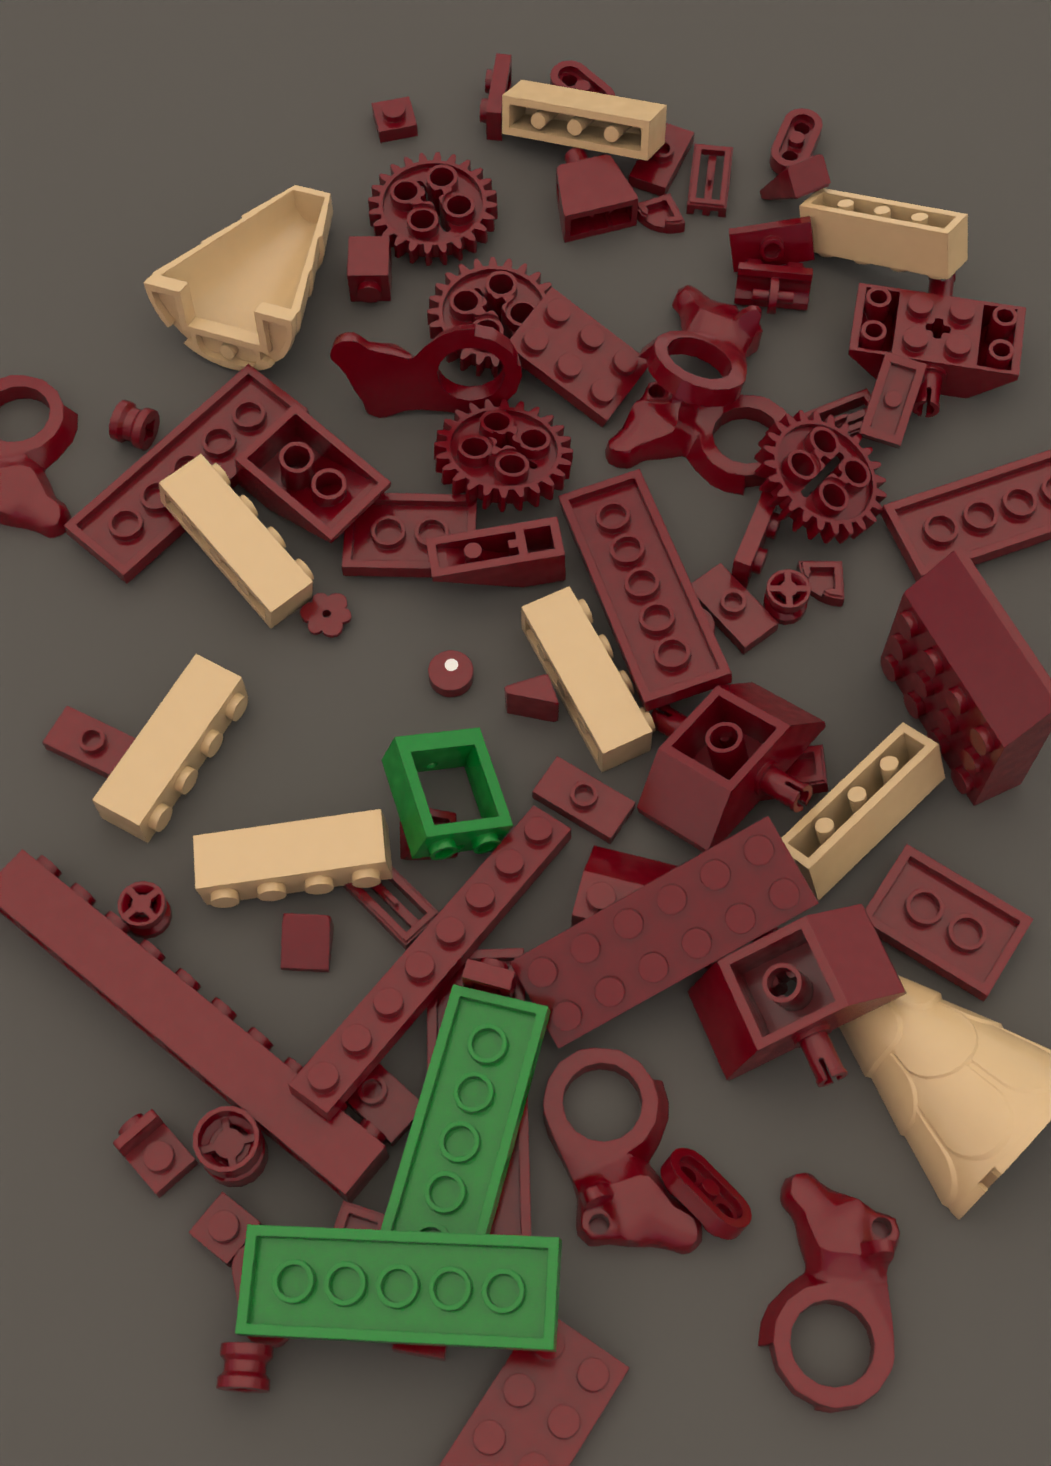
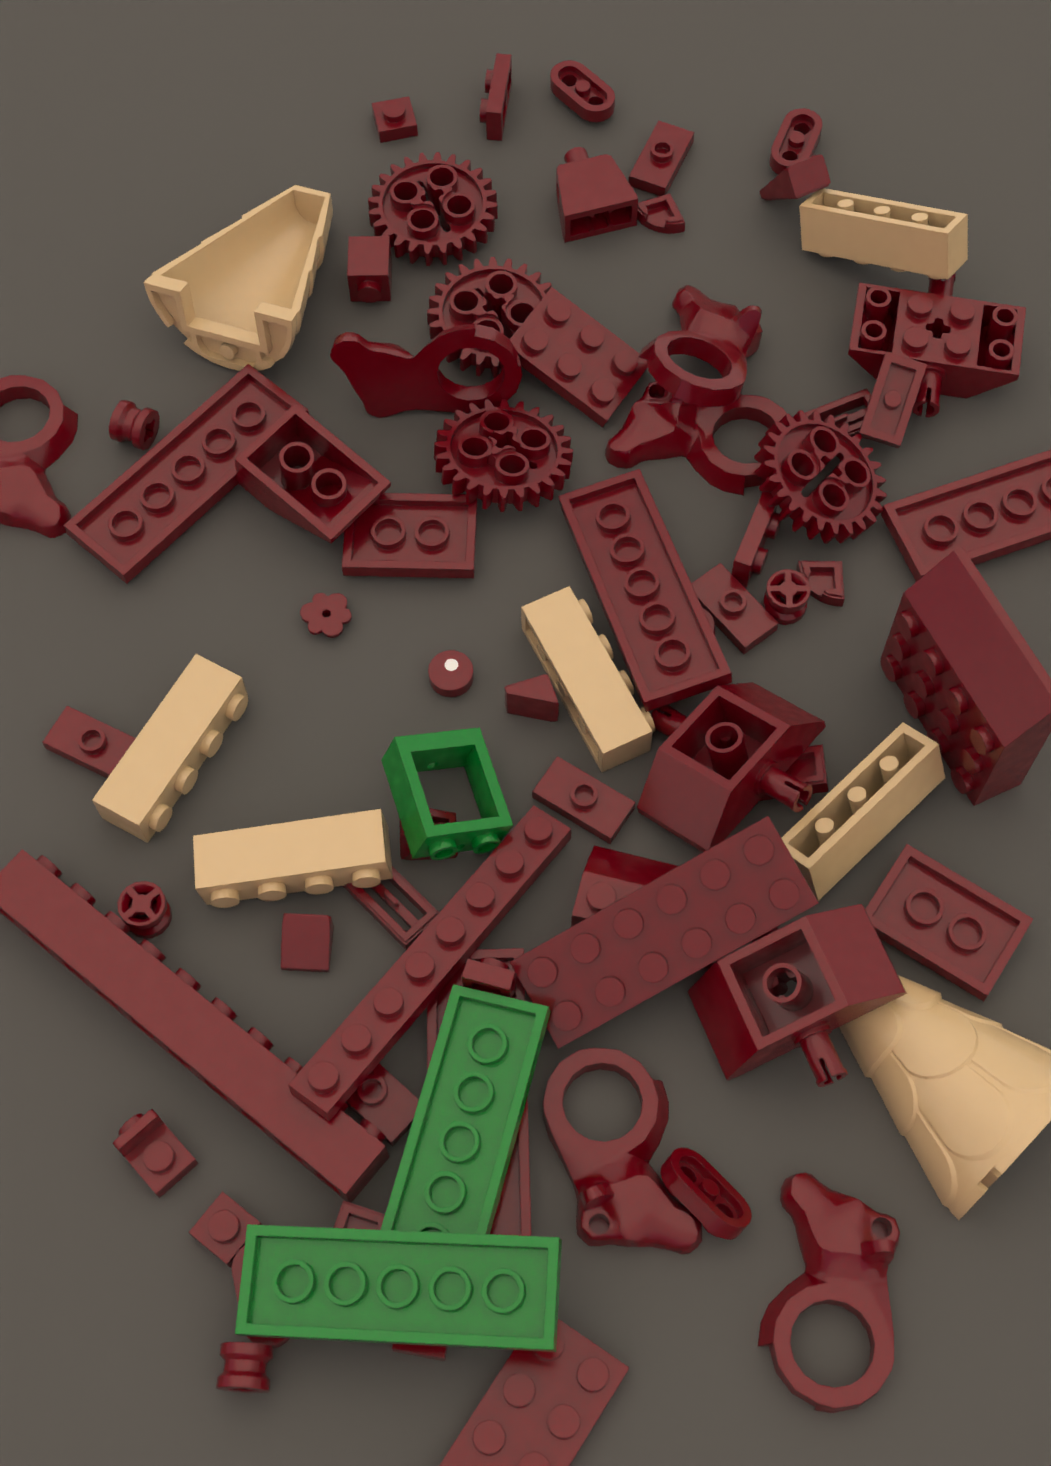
(230, 1146): dark red wheel -> none
(237, 540): tan brick -> none
(500, 555): dark red slope -> none
(584, 119): tan brick -> none
(707, 203): dark red tile -> none
(773, 242): dark red plate -> none
(773, 285): dark red hips -> none

